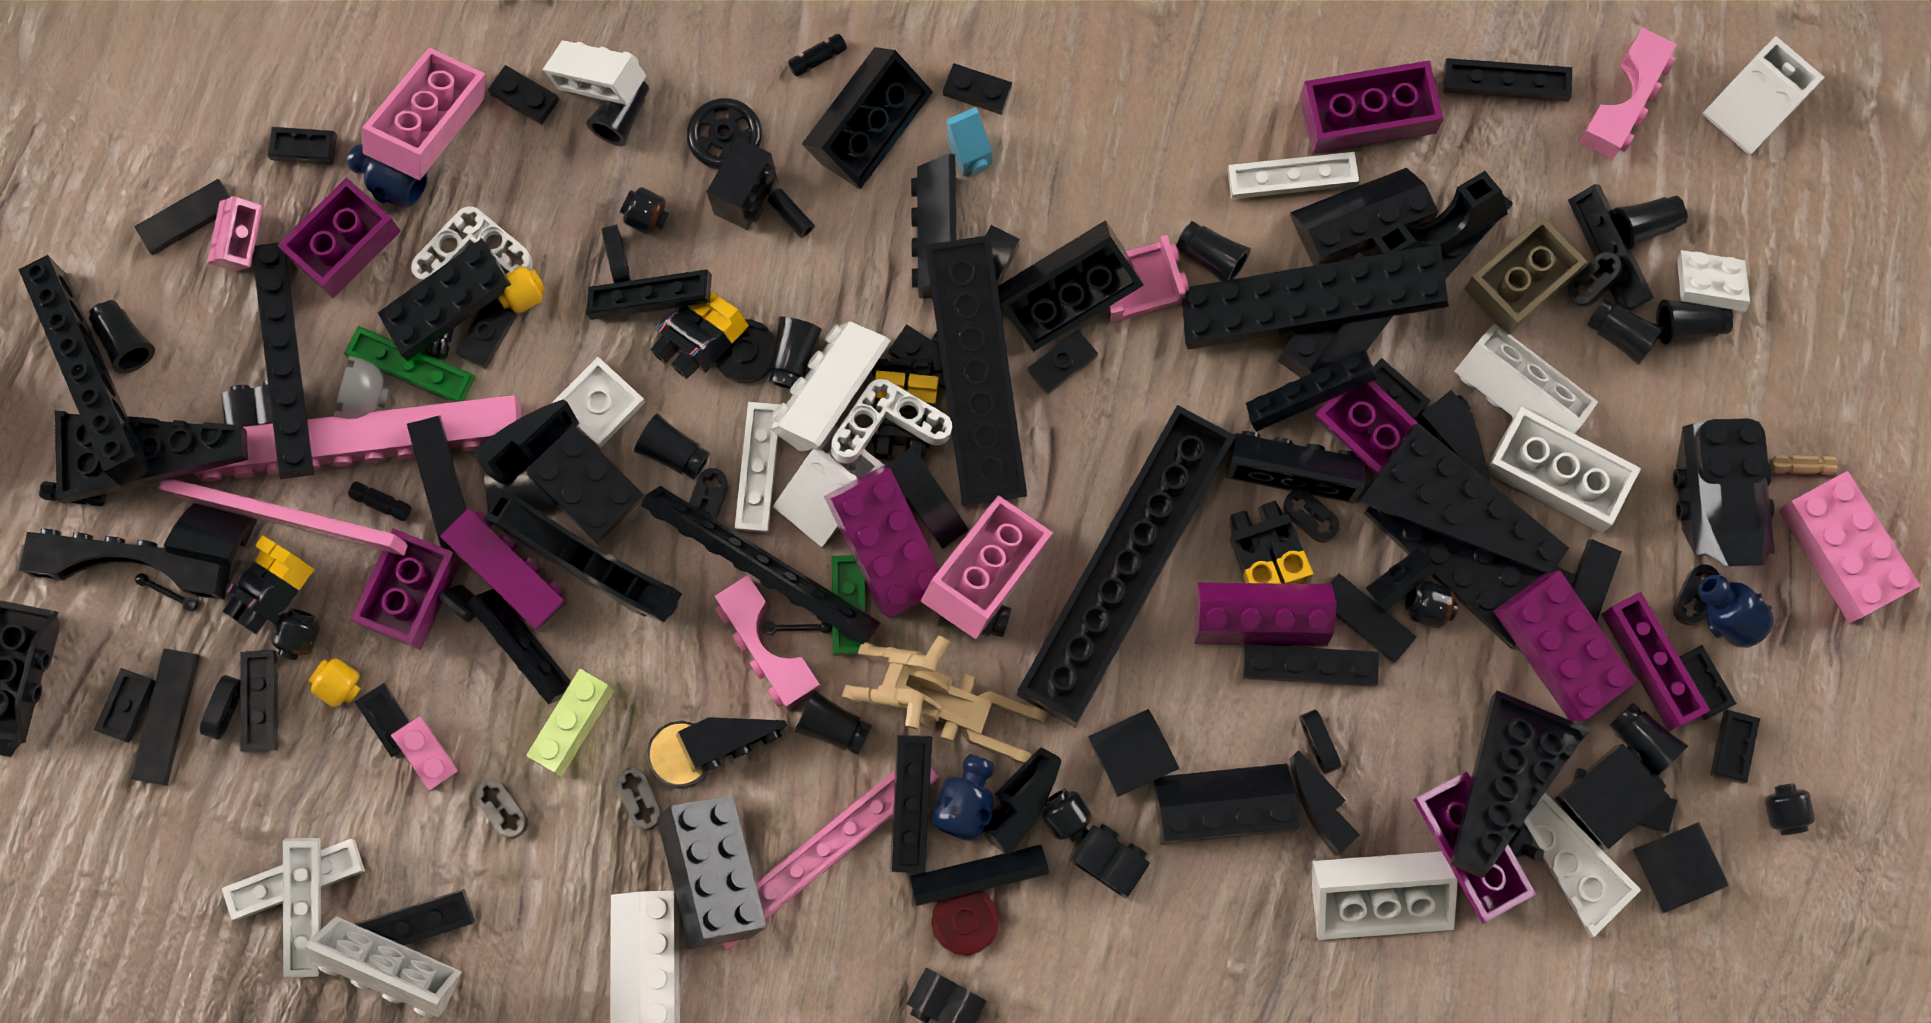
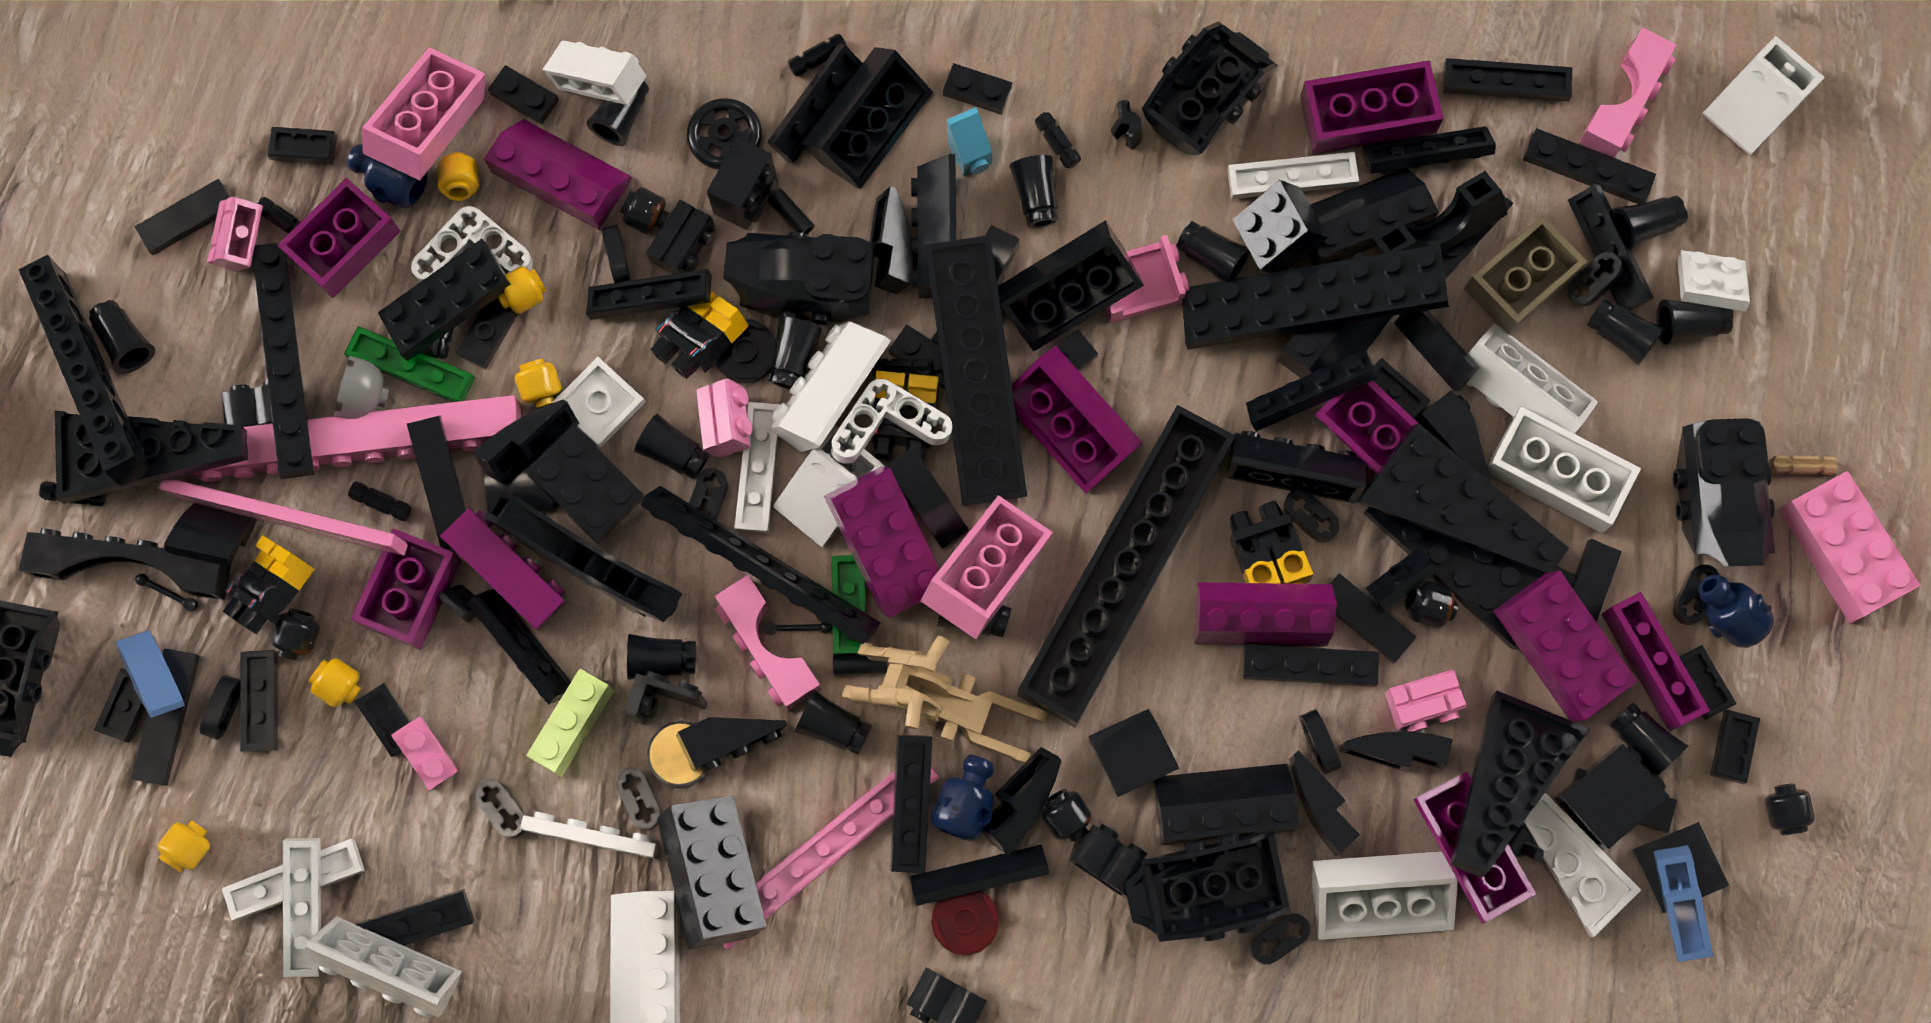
(149, 674): none -> medium blue slope
(183, 846): none -> yellow head
(278, 215): none -> black axle
(457, 176): none -> yellow head
(537, 382): none -> yellow head
(557, 172): none -> magenta slope
(604, 838): none -> white plate
(641, 699): none -> black bracket
(660, 656): none -> black plant
(681, 239): none -> black brick
(724, 418): none -> bright pink brick
(802, 275): none -> black slope
(814, 103): none -> black plate
(857, 665): none -> black hinge
(892, 243): none -> black slope
(1036, 189): none -> black plant
(1057, 140): none -> black axle
(1072, 419): none -> magenta slope
(1128, 124): none -> black piece
(1206, 87): none -> black slope
(1209, 888): none -> black slope
(1280, 227): none -> brick
(1284, 946): none -> black beam
(1400, 748): none -> black slope
(1426, 700): none -> bright pink brick
(1428, 150): none -> black plate
(1438, 348): none -> black tile
(1589, 166): none -> black plate
(1683, 903): none -> medium blue slope

